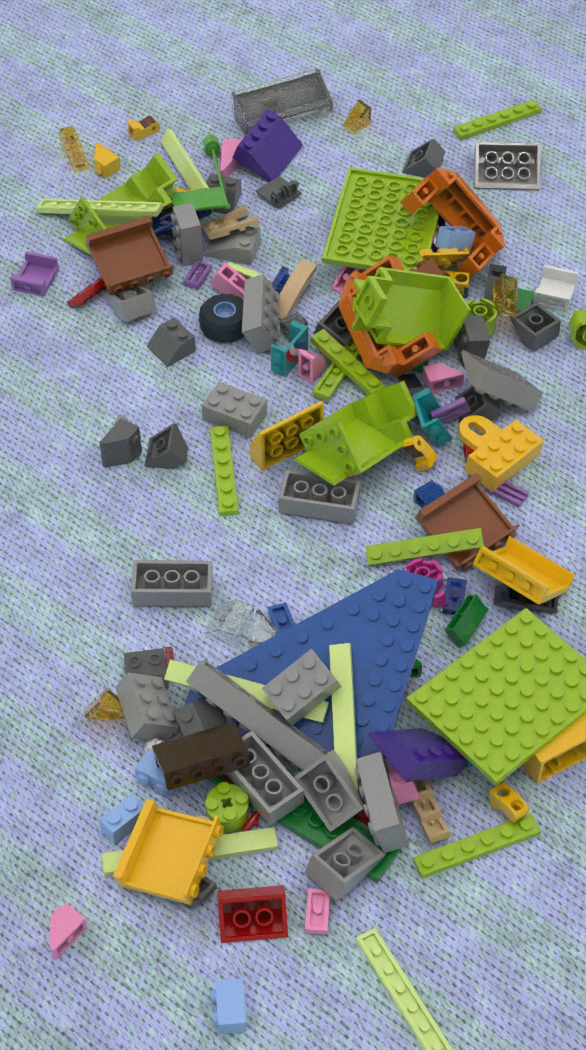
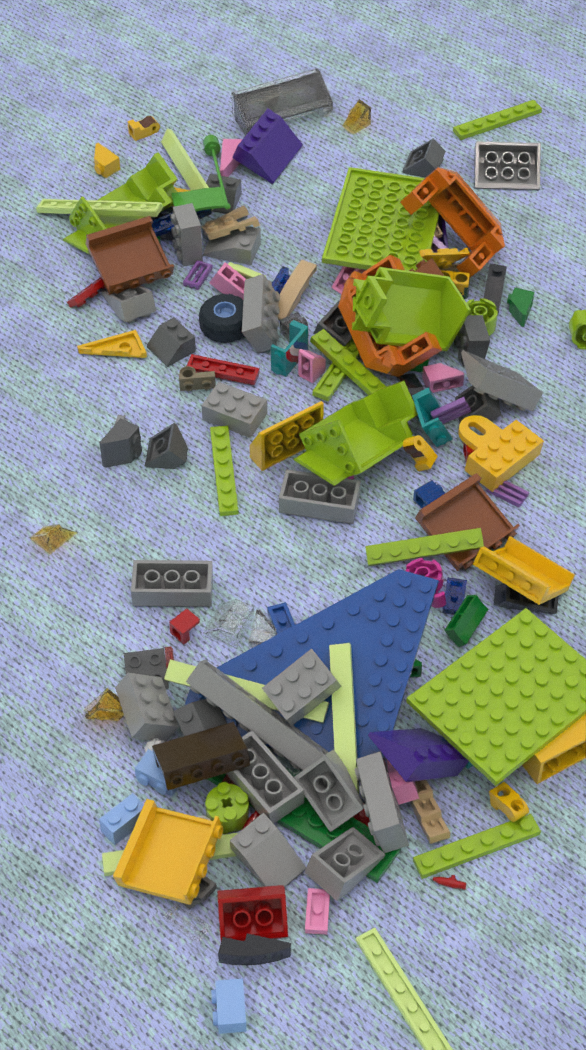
(35, 274): medium lavender panel -> none
(52, 537): none -> clear yellow slope
(65, 928): bright pink slope -> none
(73, 149): clear yellow slope -> none
(123, 345): none -> yellow wing
(182, 625): none -> red panel
(190, 380): none -> dark tan plate
(225, 369): none -> red plate
(253, 951): none -> black slope
(267, 853): none -> light grey slope
(279, 191): dark grey hinge -> none
(450, 882): none -> red helmet
(455, 237): light blue brick -> none
(506, 296): clear yellow slope -> none
(536, 326): dark grey slope -> none
(556, 288): white panel -> none

